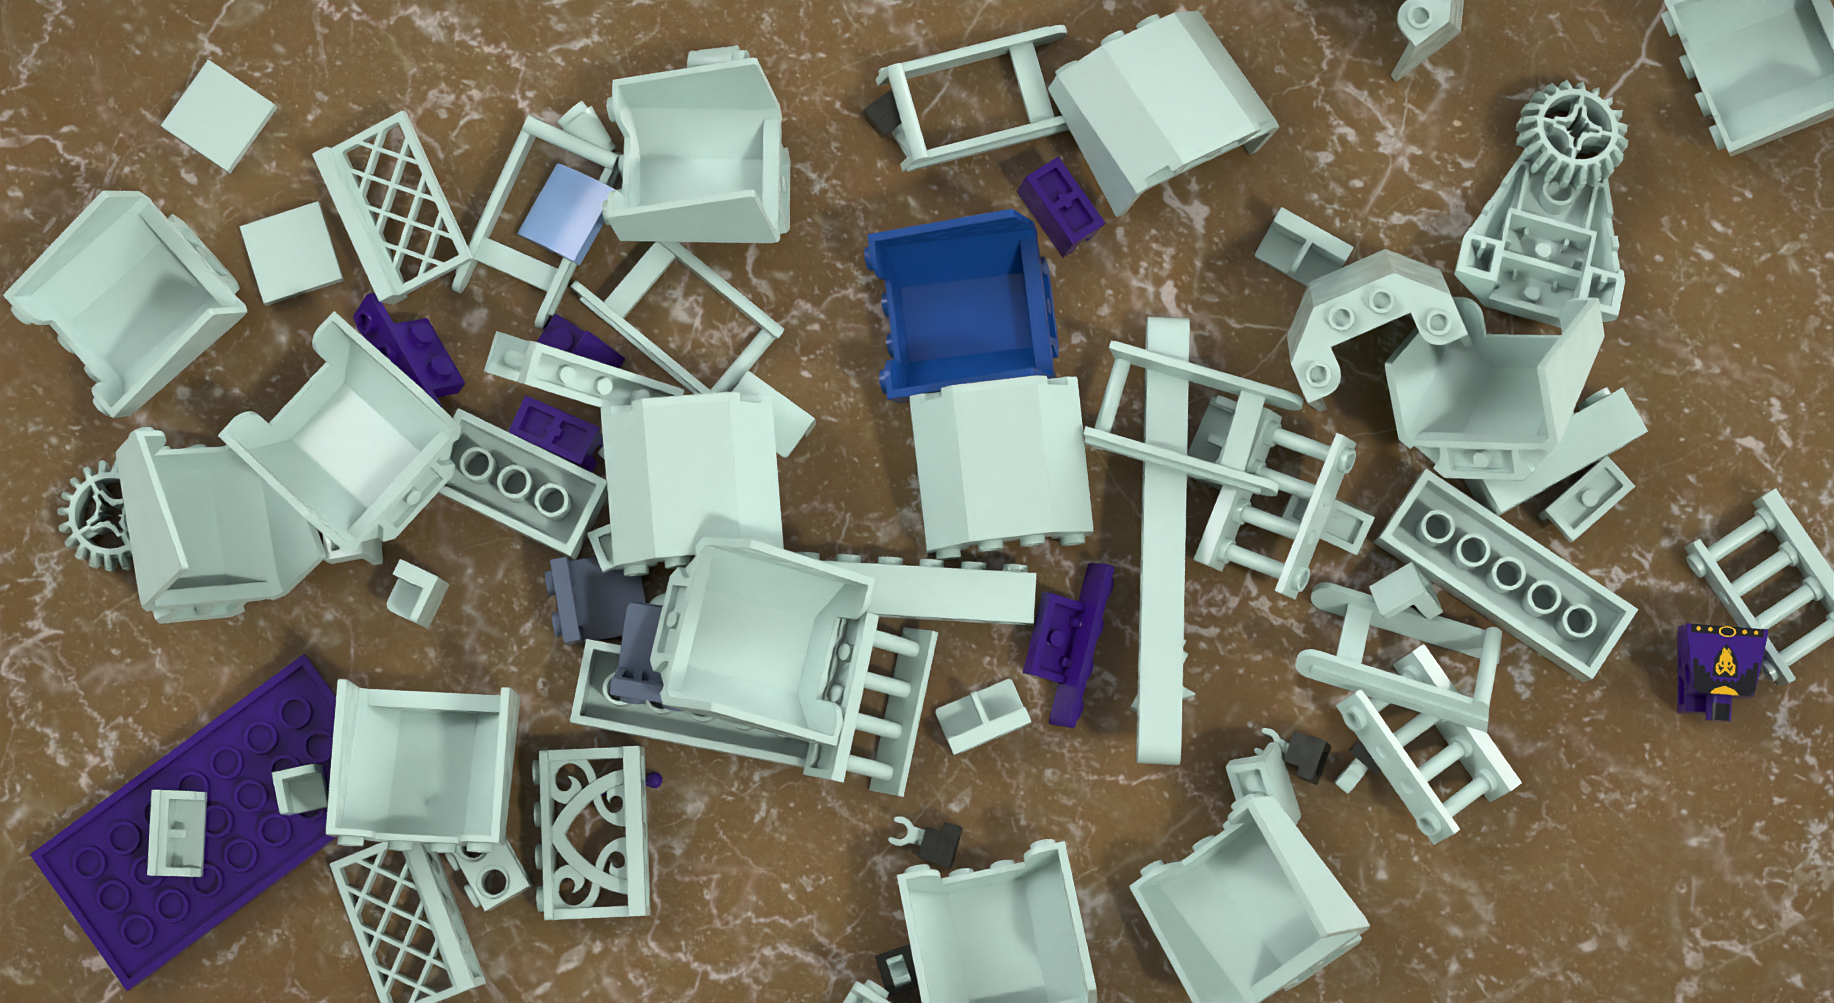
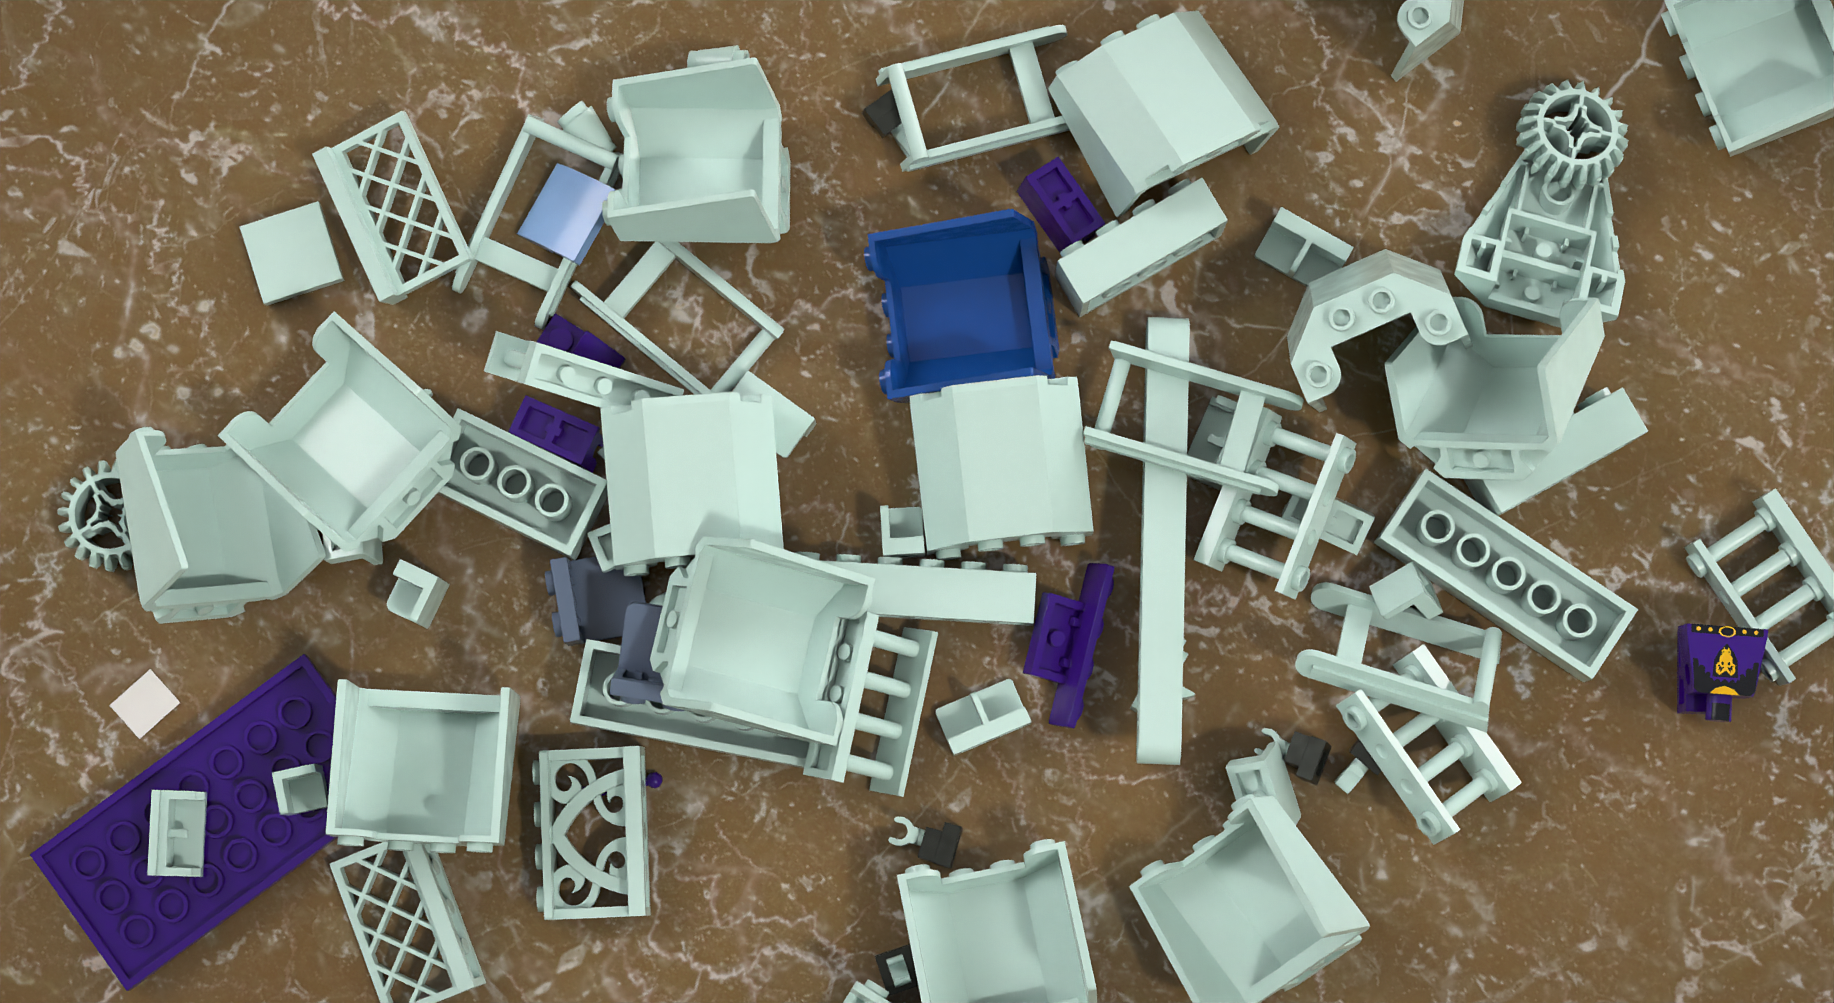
(128, 297): light aqua windscreen -> none
(144, 704): none -> white sticker
(219, 116): light aqua tile -> none
(411, 347): dark purple bracket -> none
(476, 870): light aqua brick -> none
(902, 532): none -> light aqua panel
(1140, 246): none -> light aqua brick
(1587, 498): light aqua panel -> none

